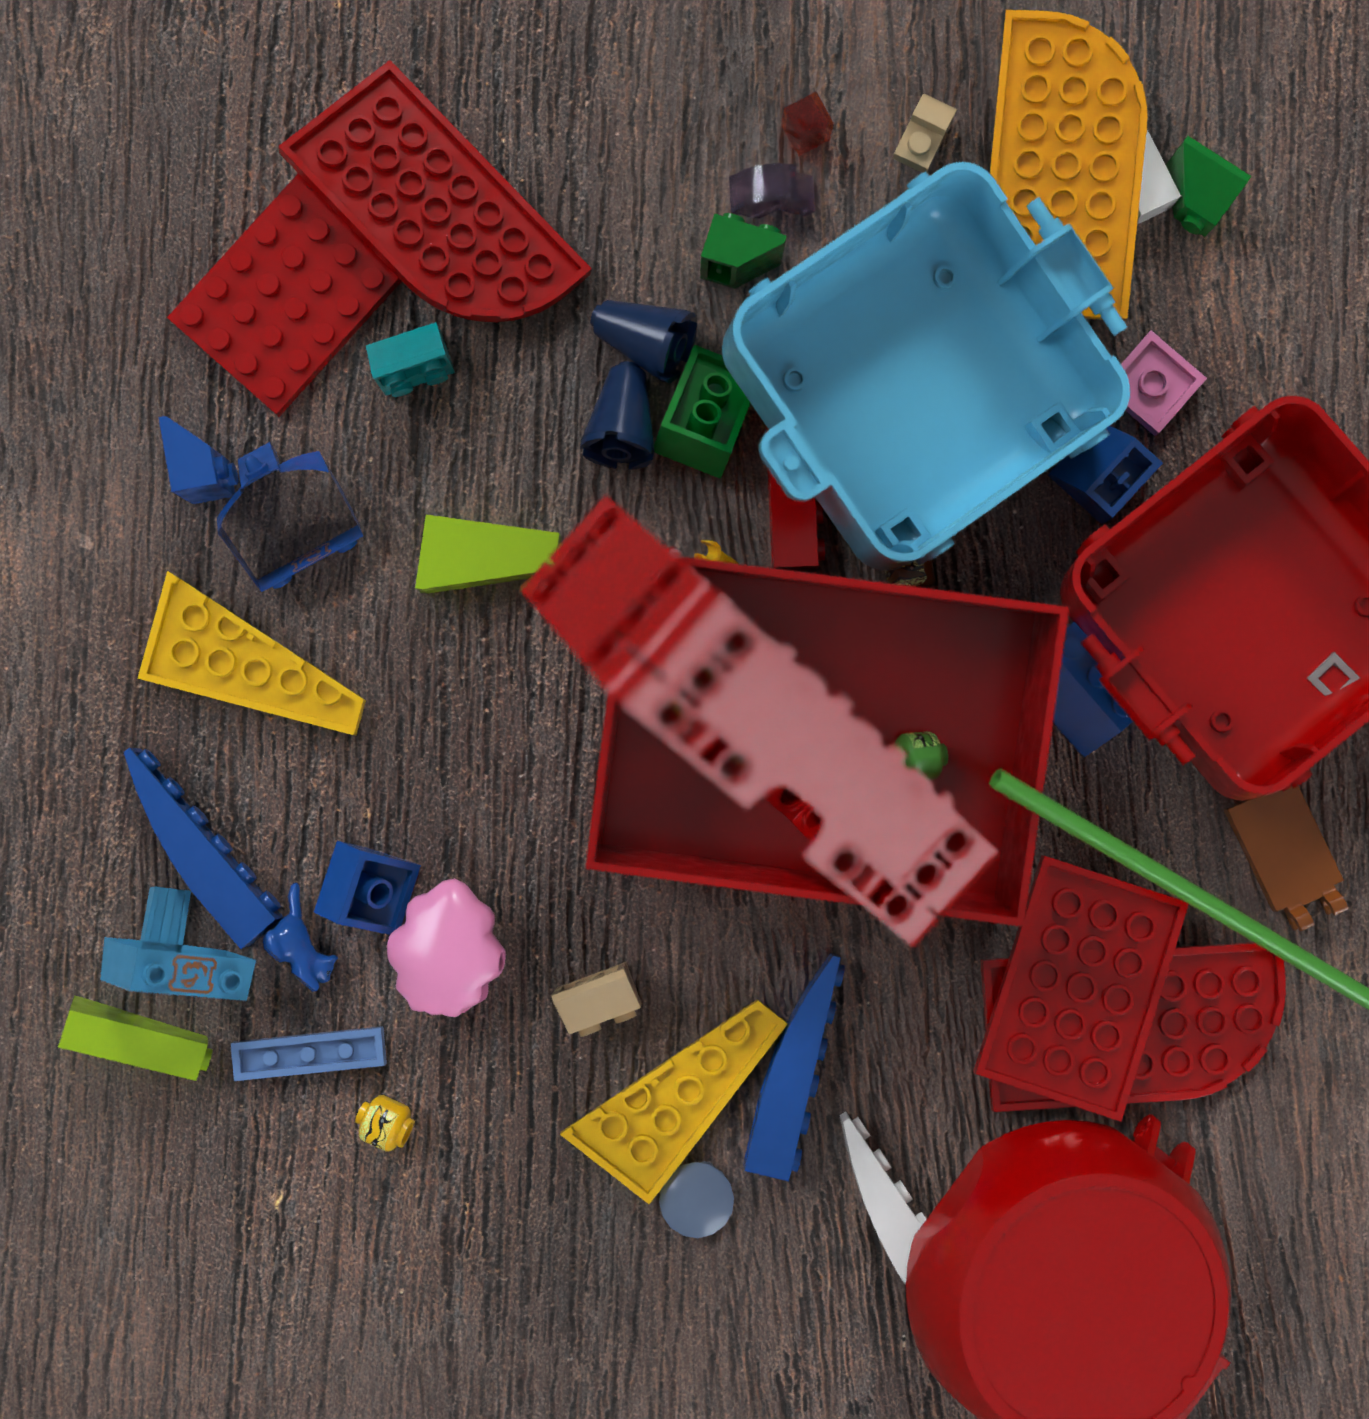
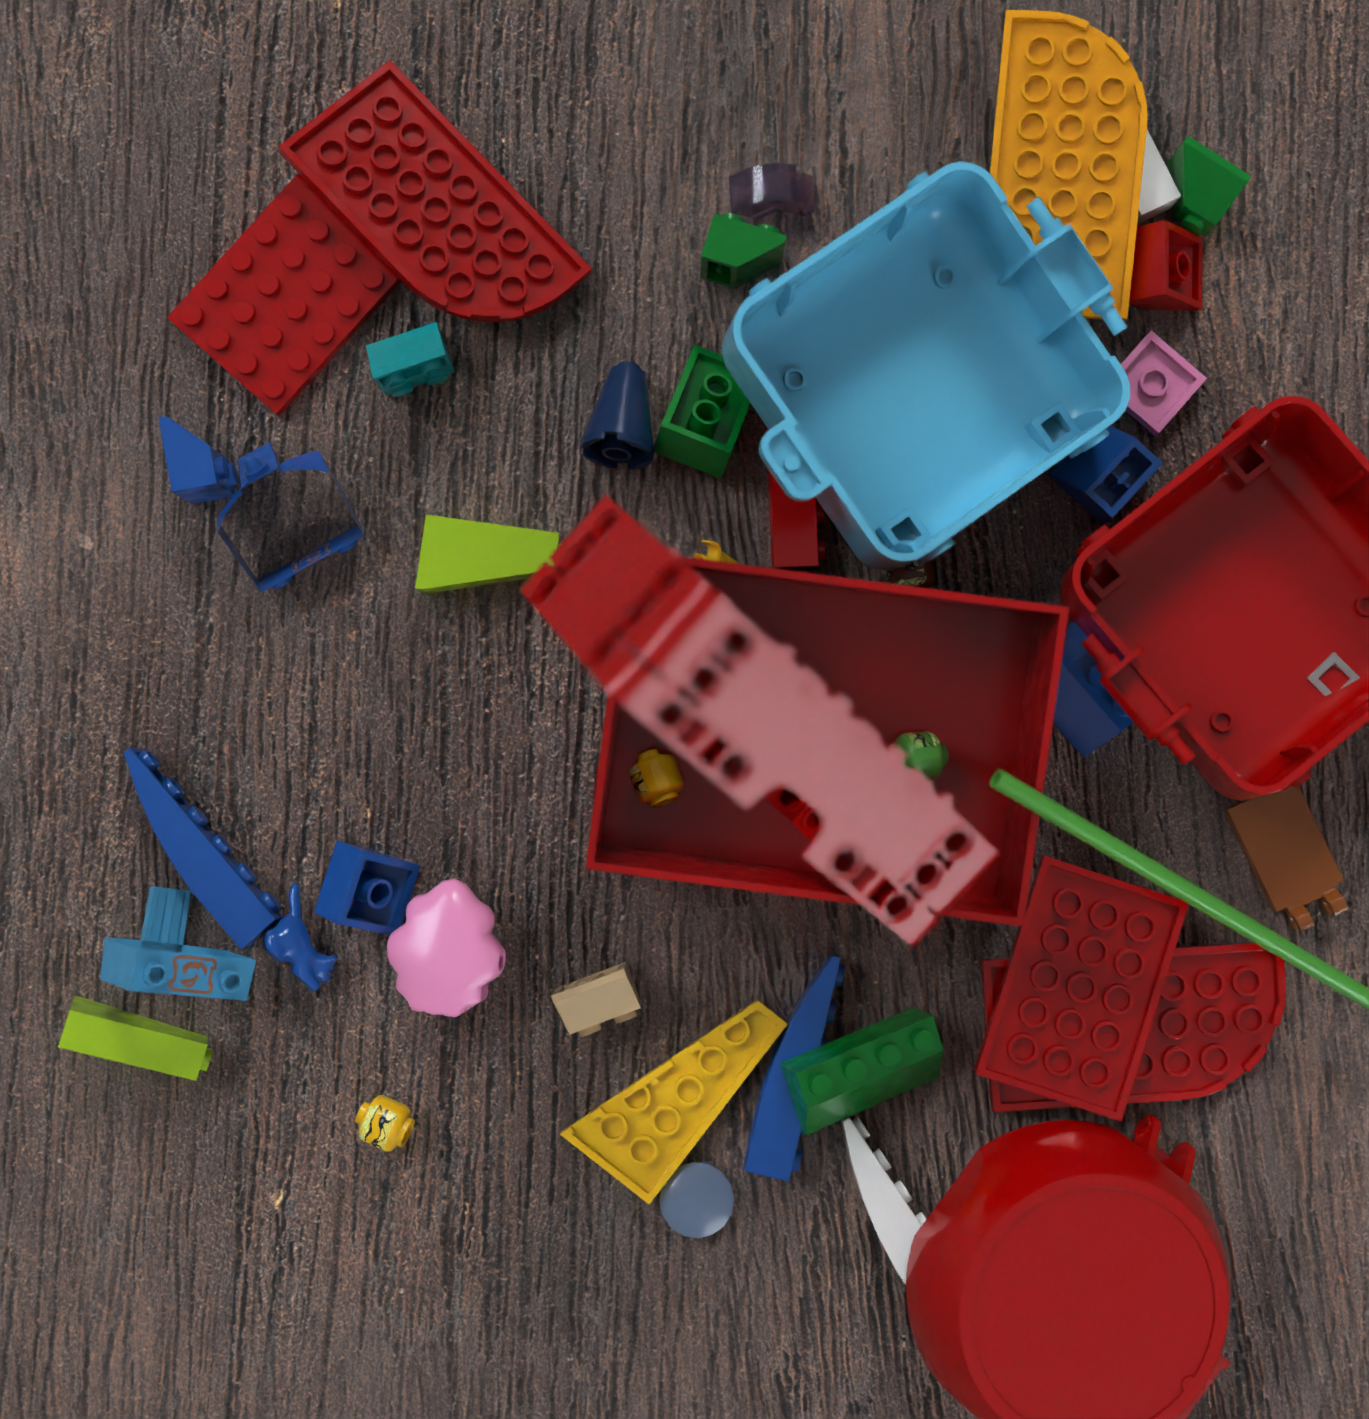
(221, 656): yellow wing -> none
(308, 1053): medium blue plate -> none
(647, 335): dark blue cone -> none
(656, 778): none -> yellow head
(807, 123): clear red brick -> none
(863, 1068): none -> green slope
(924, 133): tan brick -> none
(1167, 268): none -> red slope

